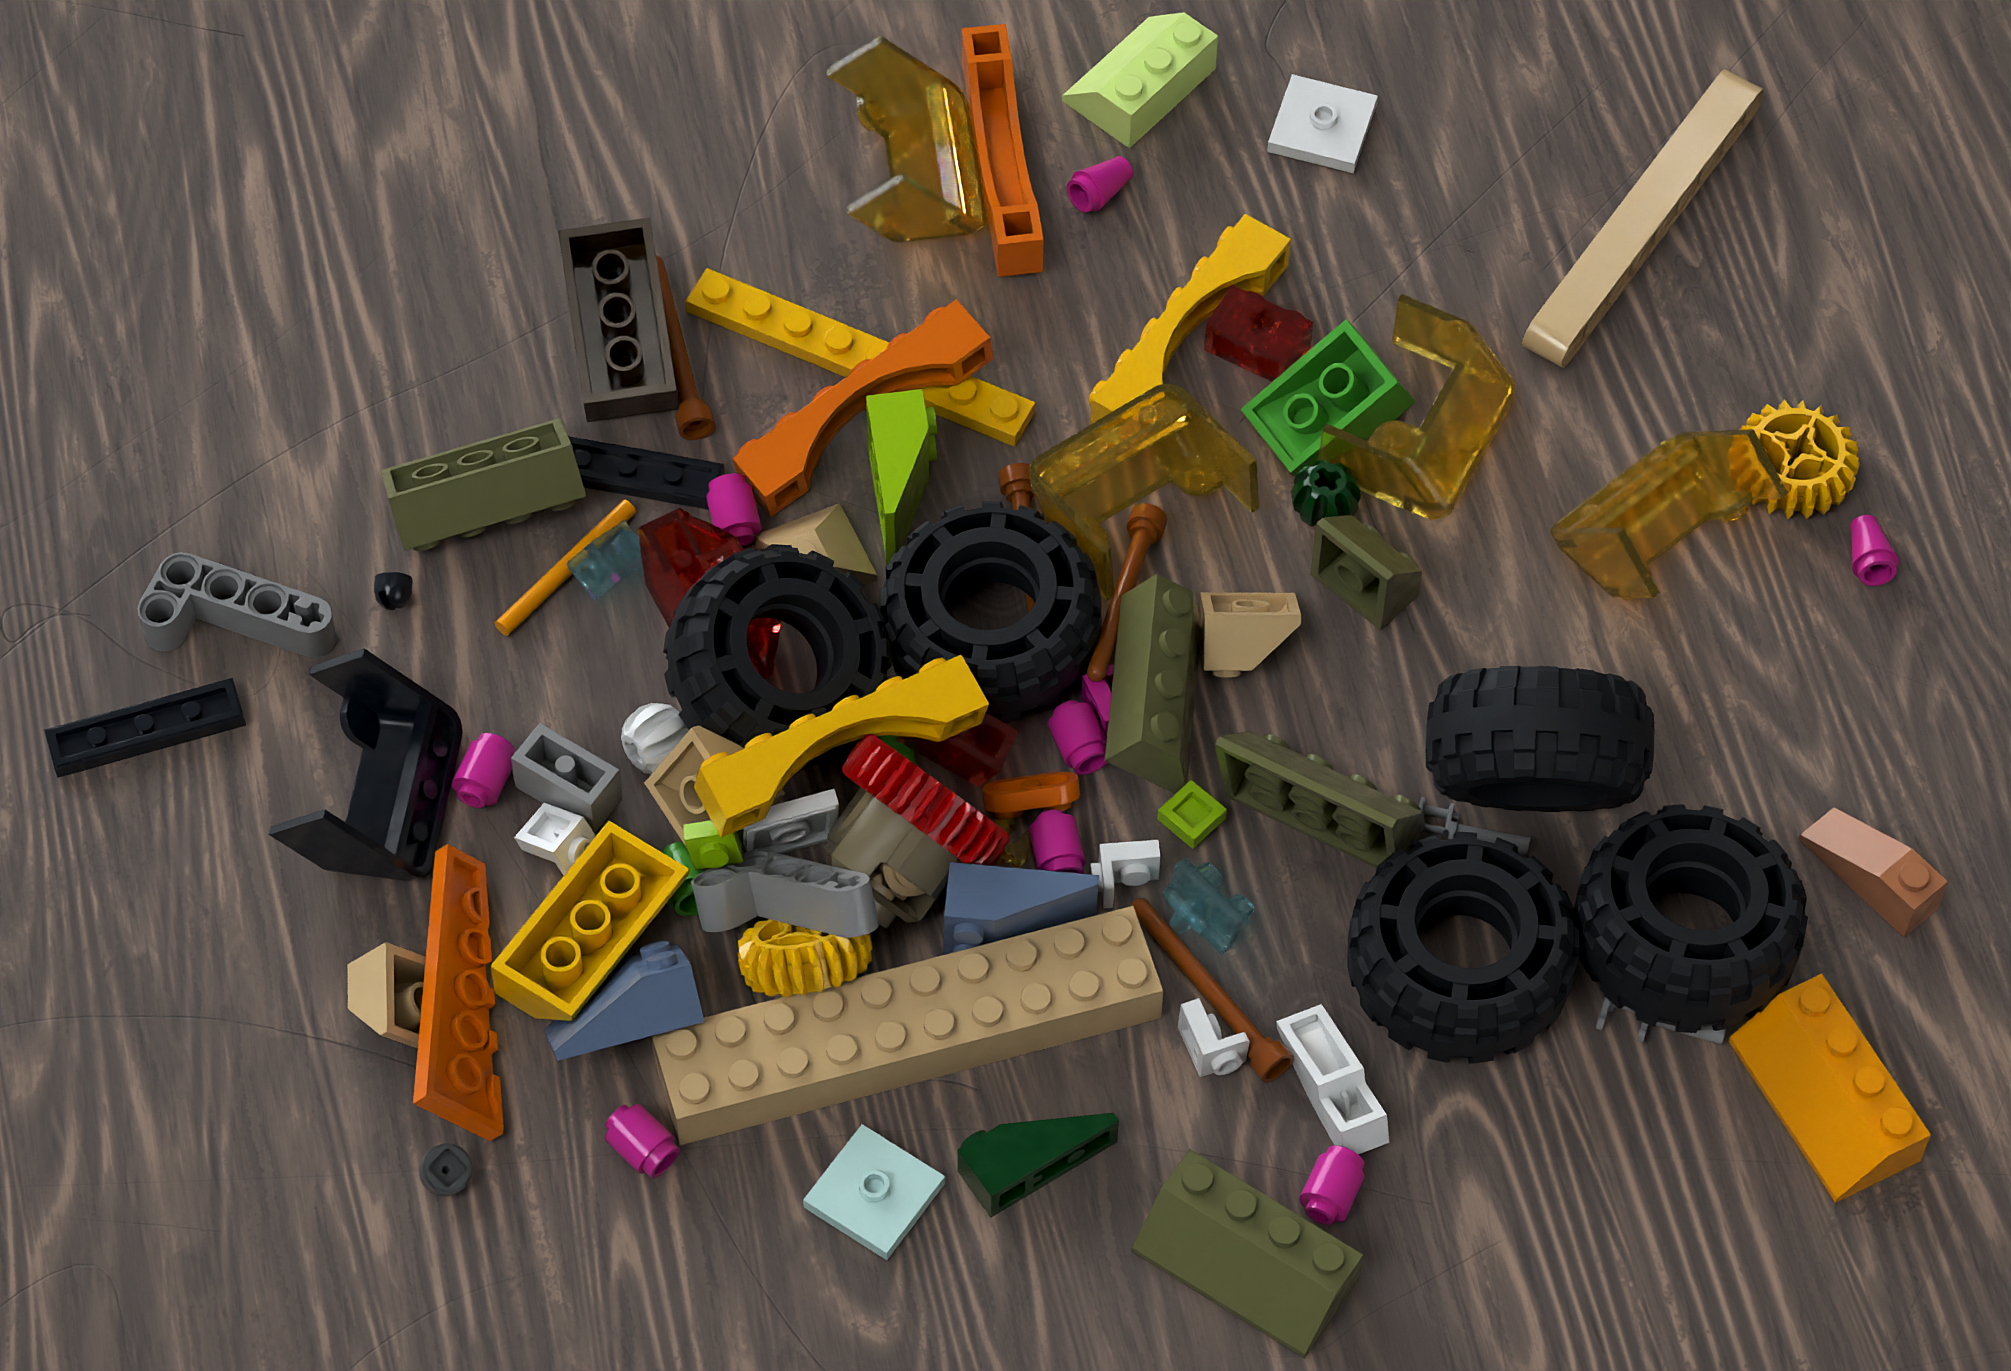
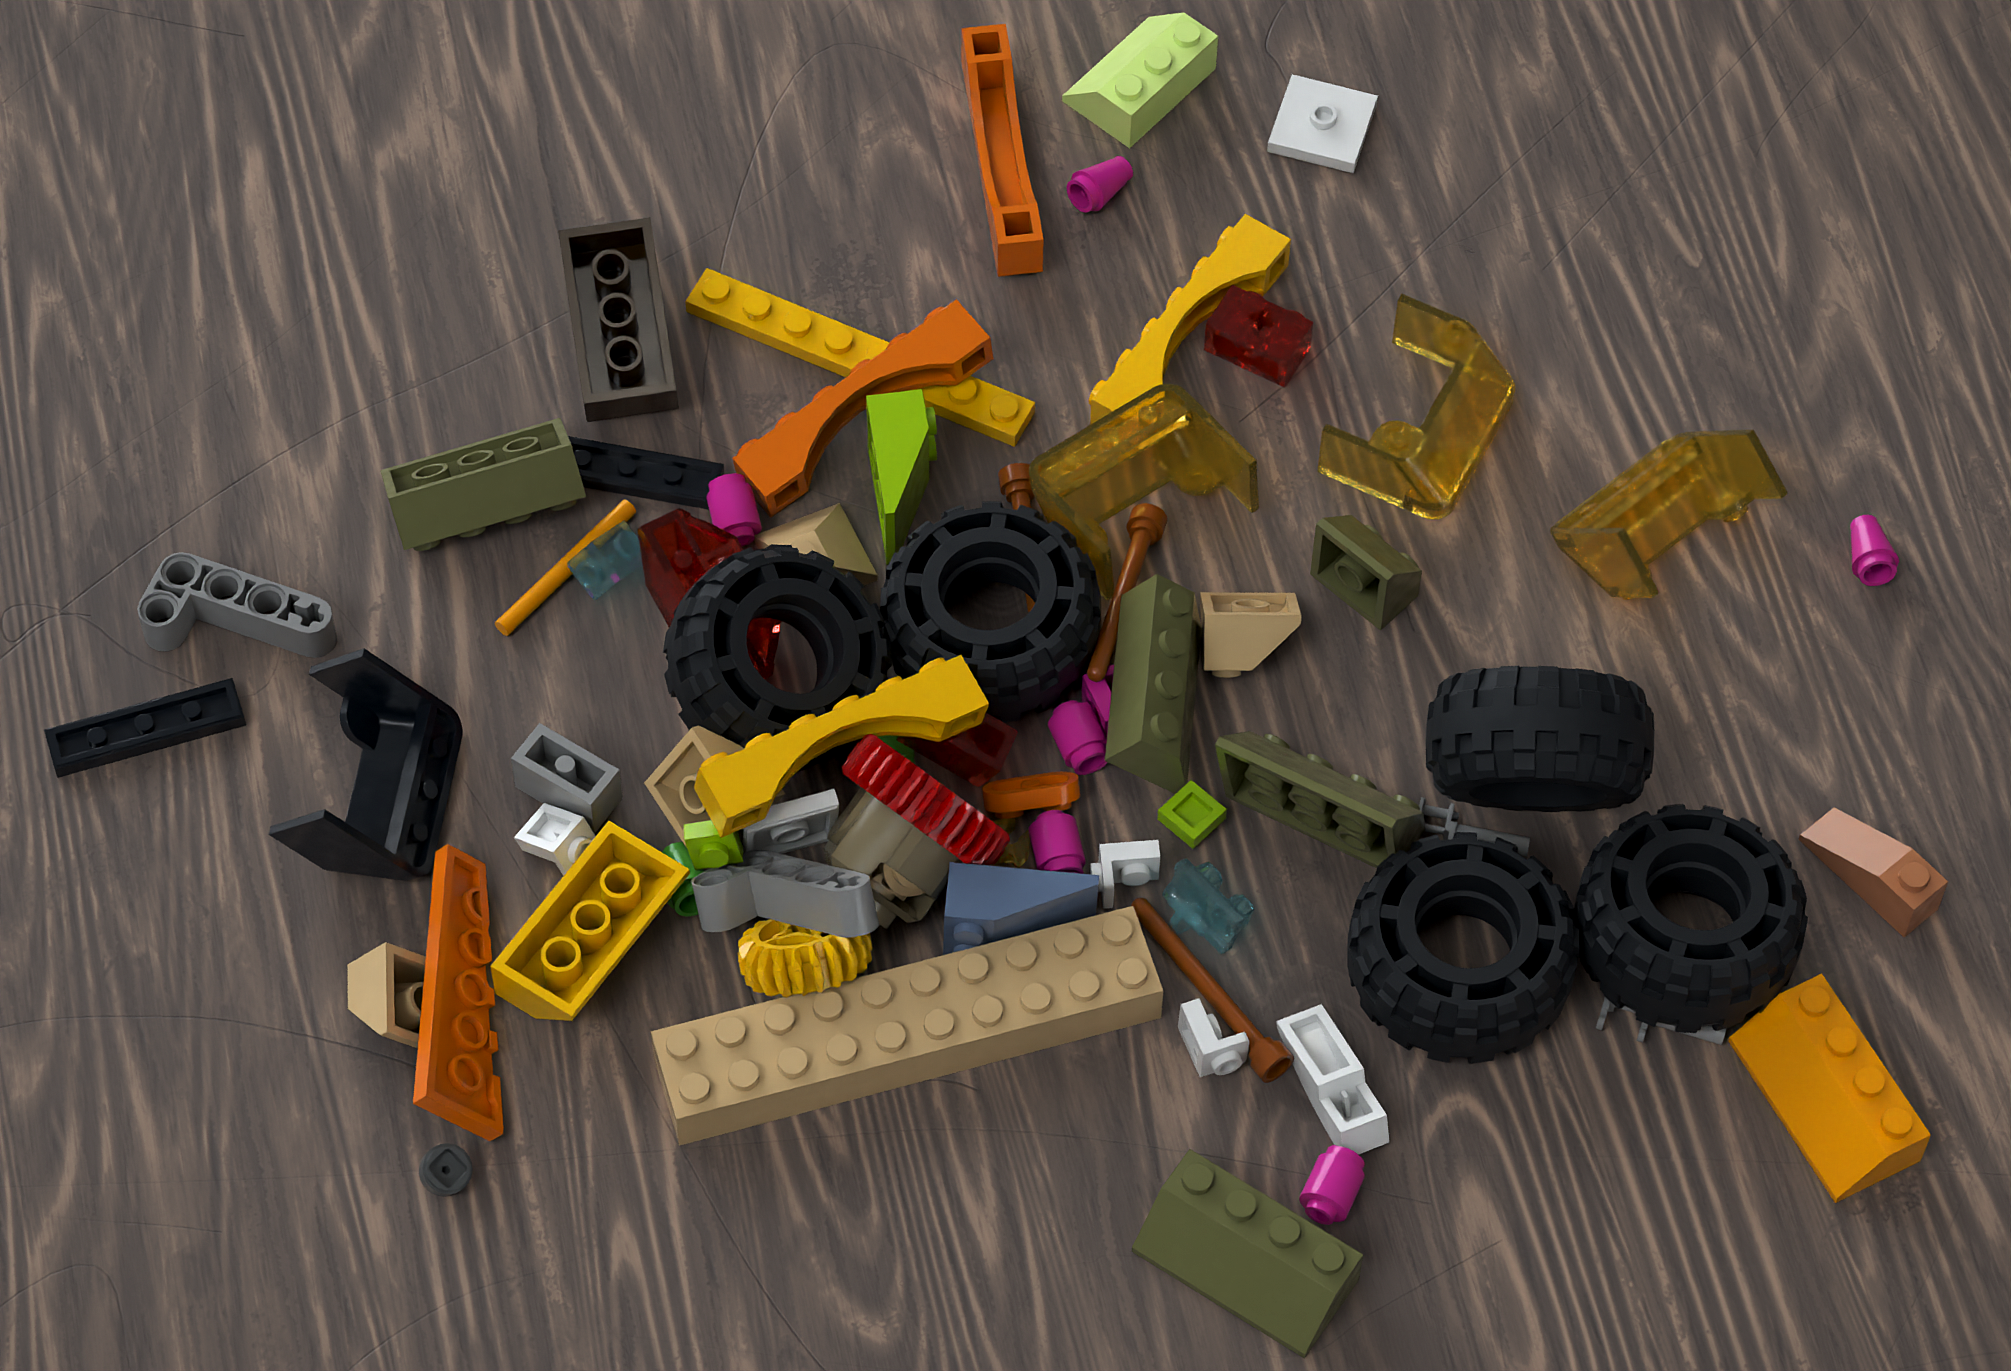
(392, 589): black hinge -> none
(483, 770): dark pink brick -> none
(635, 1001): sand blue slope -> none
(641, 1140): dark pink brick -> none
(651, 735): white piece -> none
(693, 415): dark orange piece -> none
(874, 1192): light aqua plate -> none
(927, 142): clear yellow windscreen -> none
(1027, 1155): dark green slope -> none
(1325, 492): dark green piece -> none
(1332, 384): bright green slope -> none
(1643, 218): tan beam -> none
(1822, 470): yellow gear -> none

